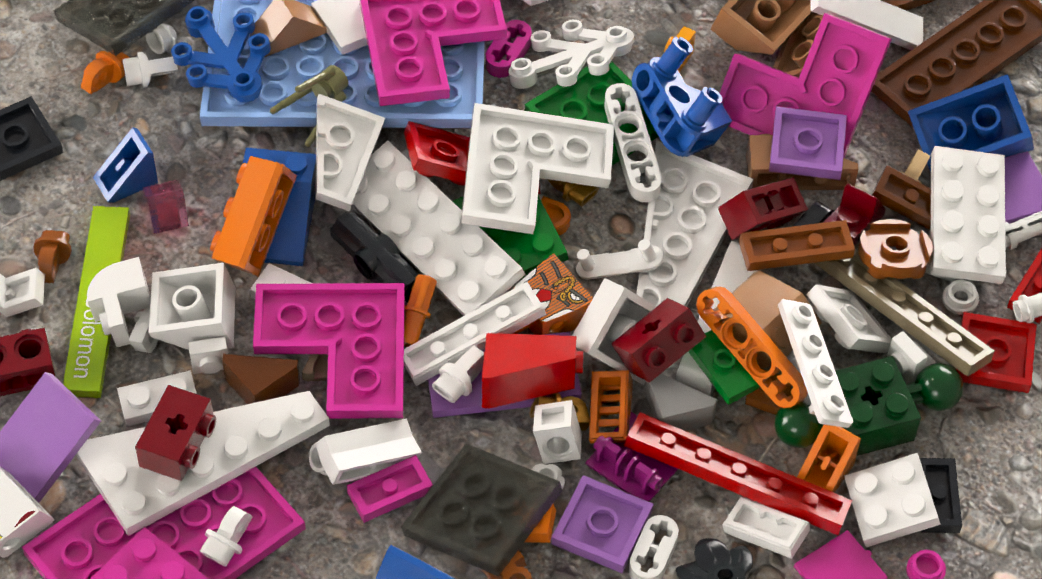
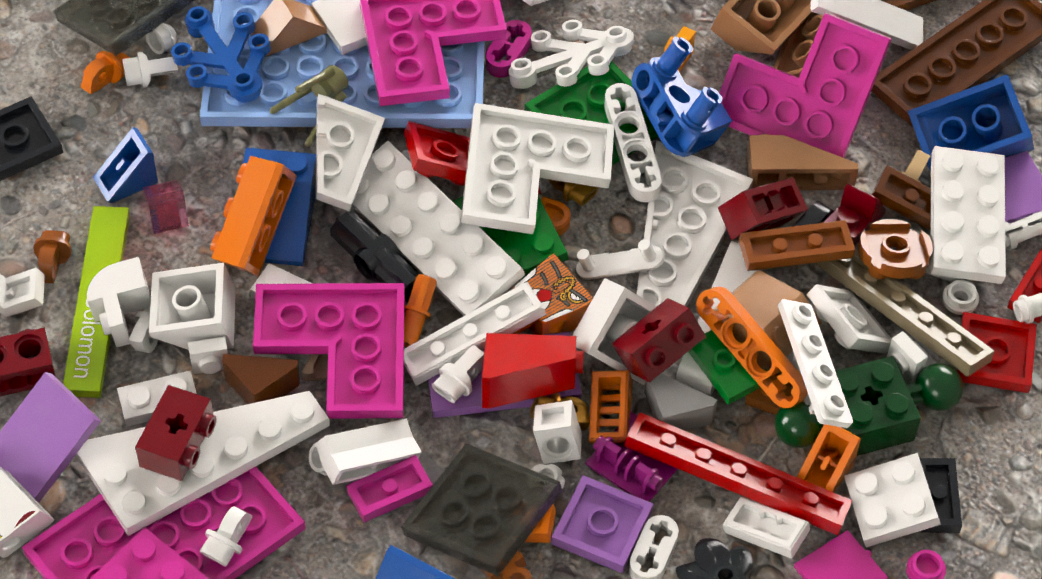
(808, 143): medium lavender plate -> none

